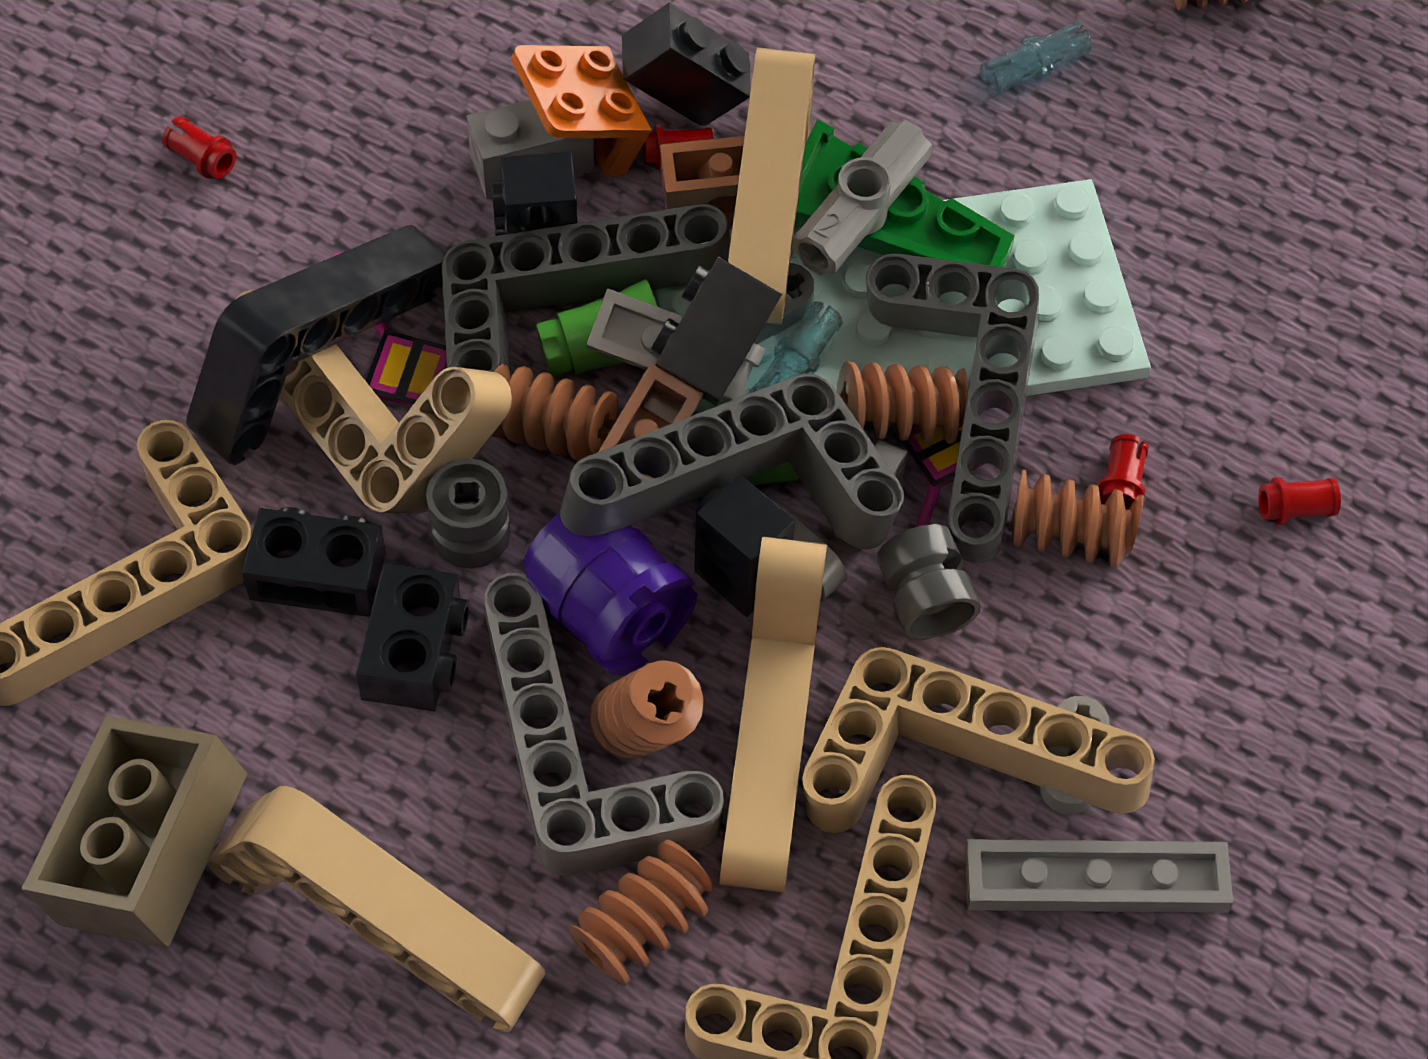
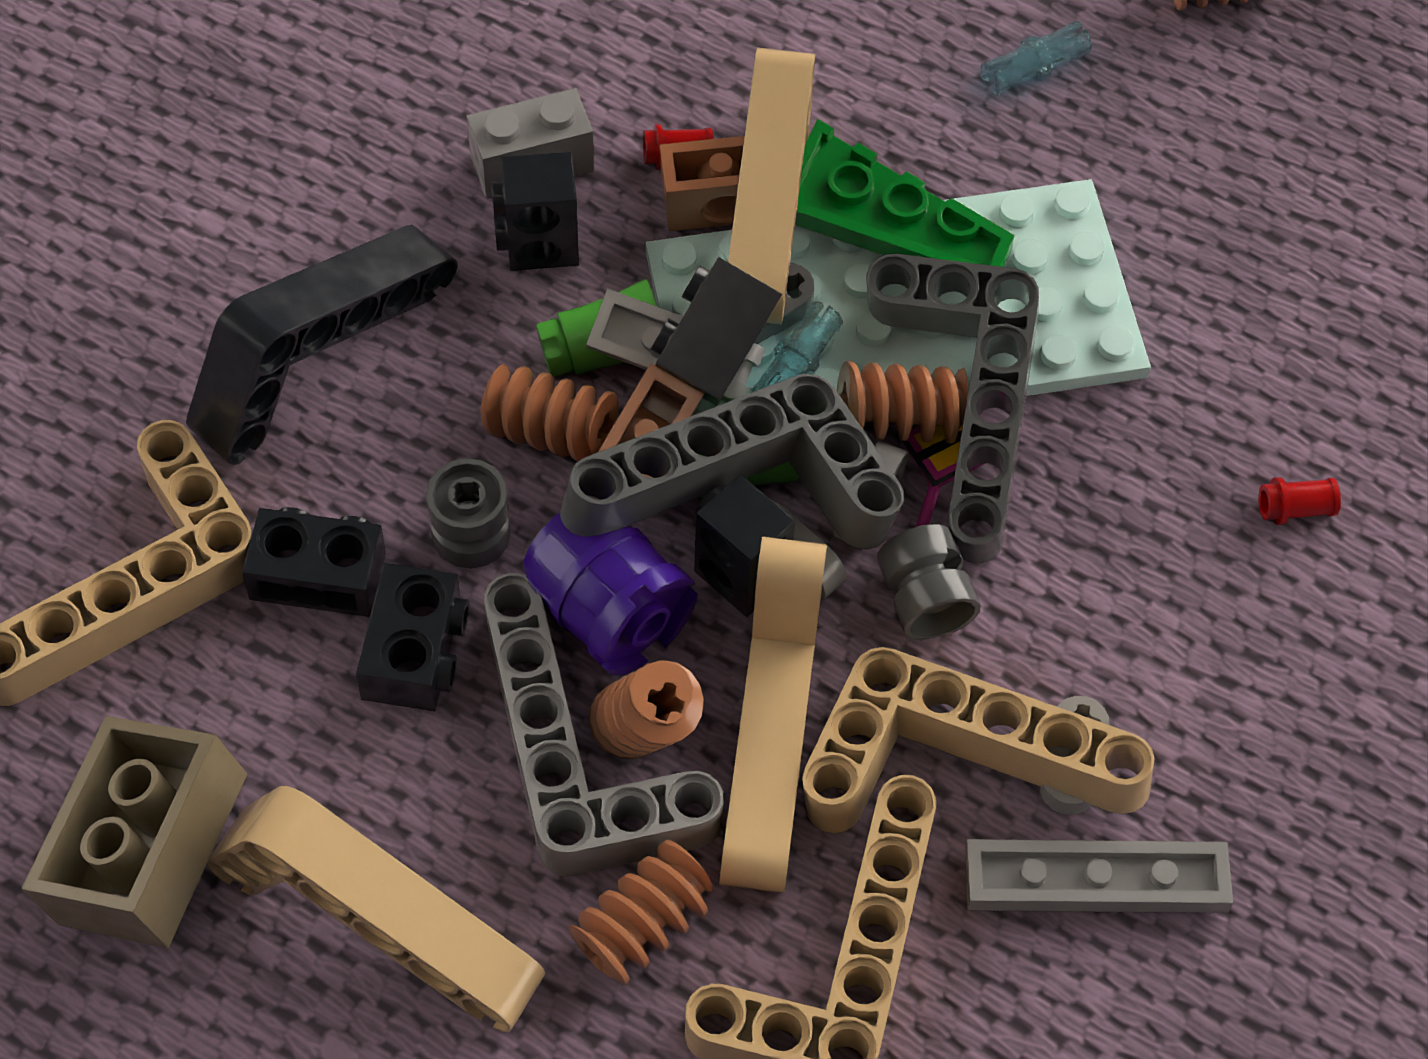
(200, 148): red pin -> none
(376, 454): tan beam -> none
(404, 365): piece -> none
(562, 273): dark grey beam -> none
(584, 96): orange bracket -> none
(686, 65): black brick -> none
(862, 197): light grey piece -> none
(1075, 519): nougat piece -> none
(1124, 469): red pin -> none

